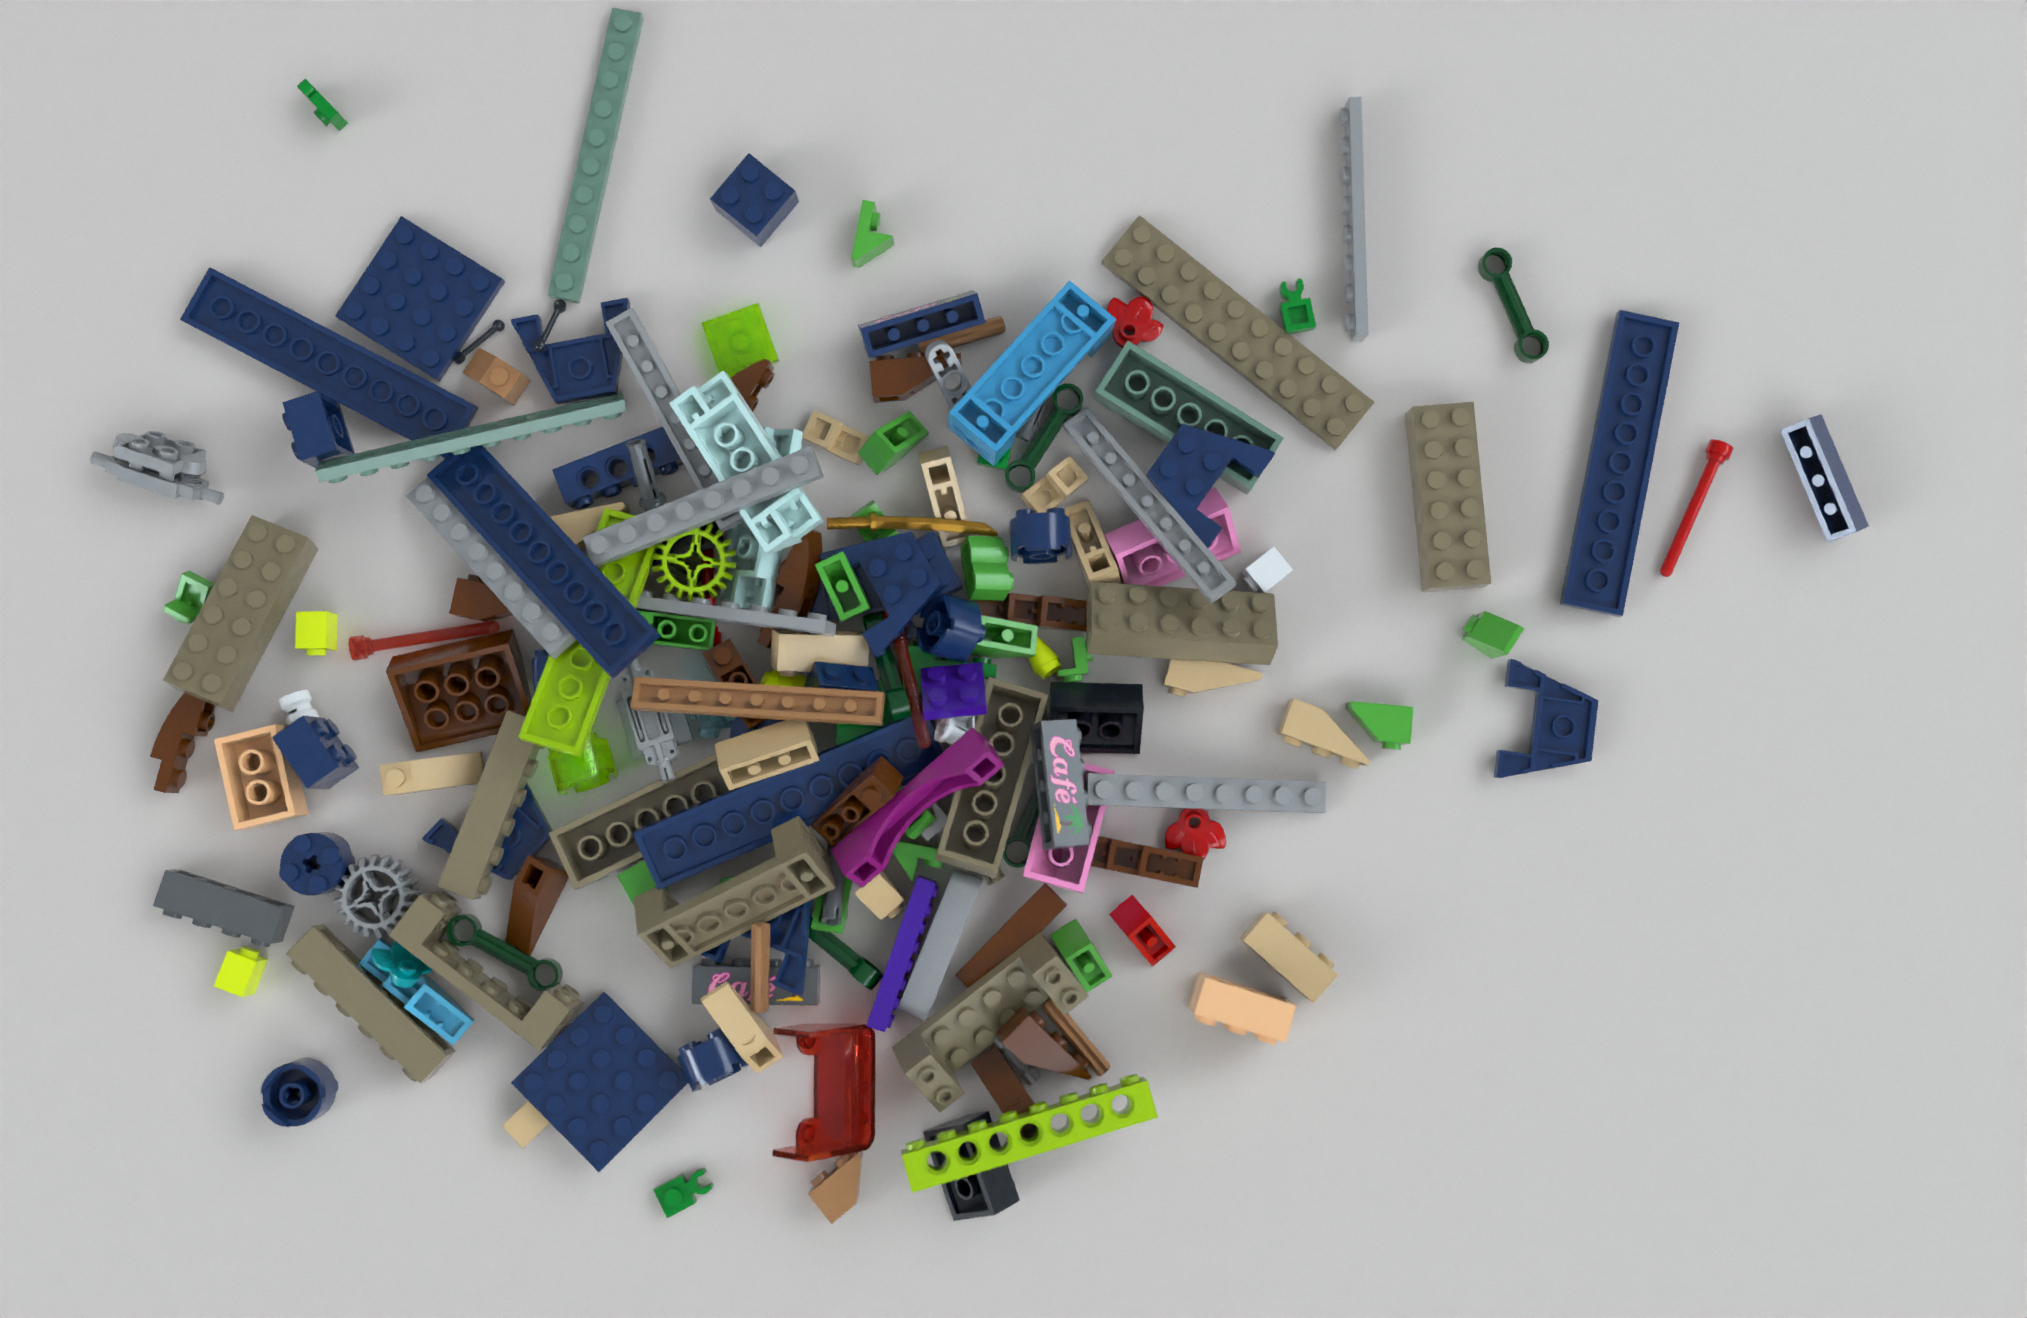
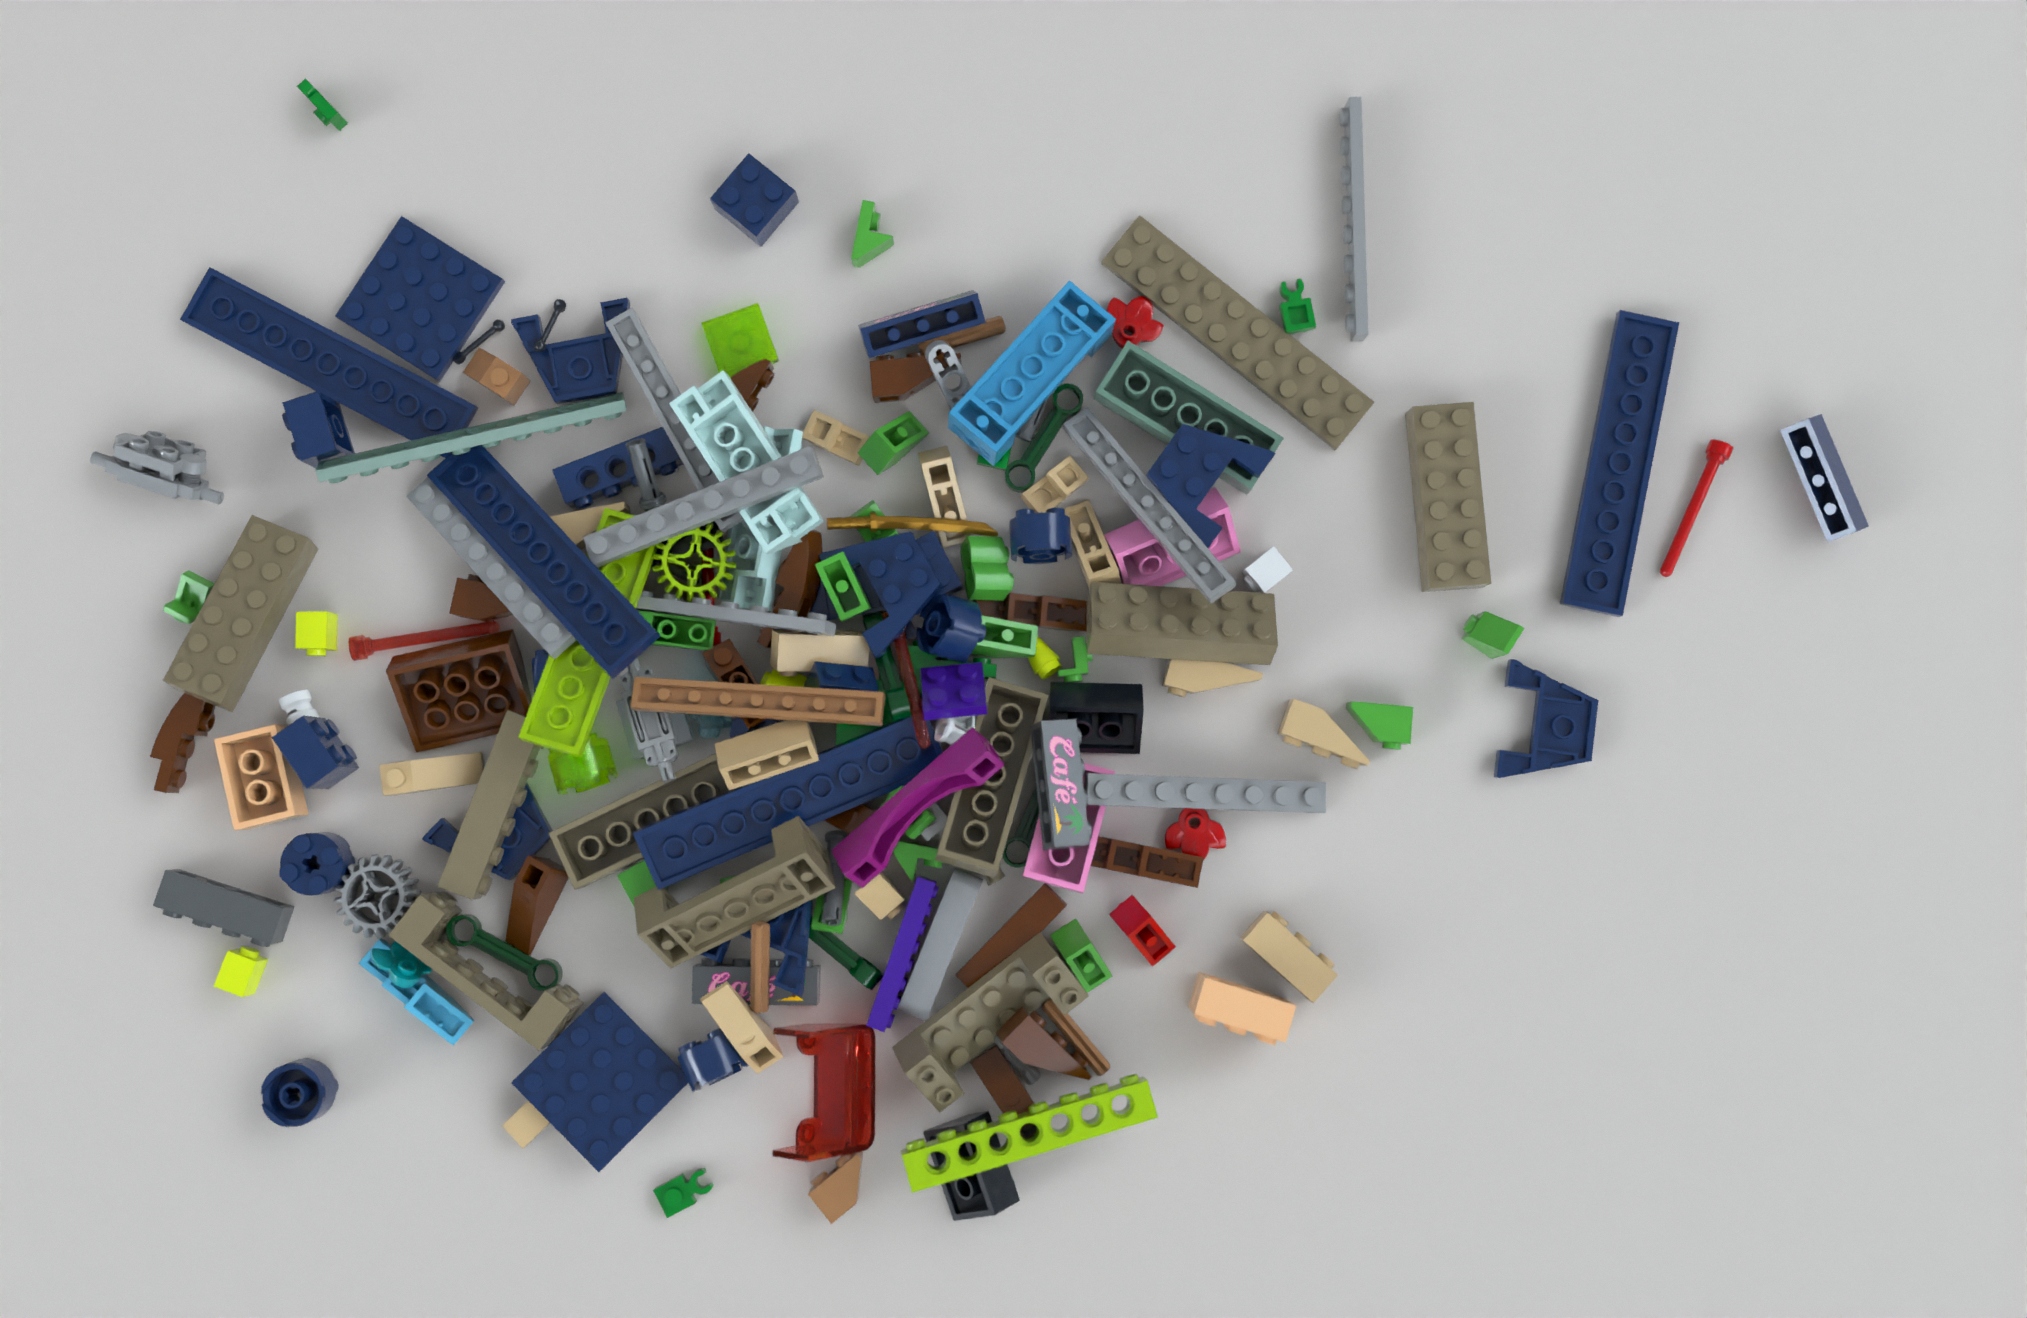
(369, 1004): dark tan brick -> none
(595, 155): sand green plate -> none
(858, 801): reddish brown slope -> none
(1513, 305): dark green piece -> none

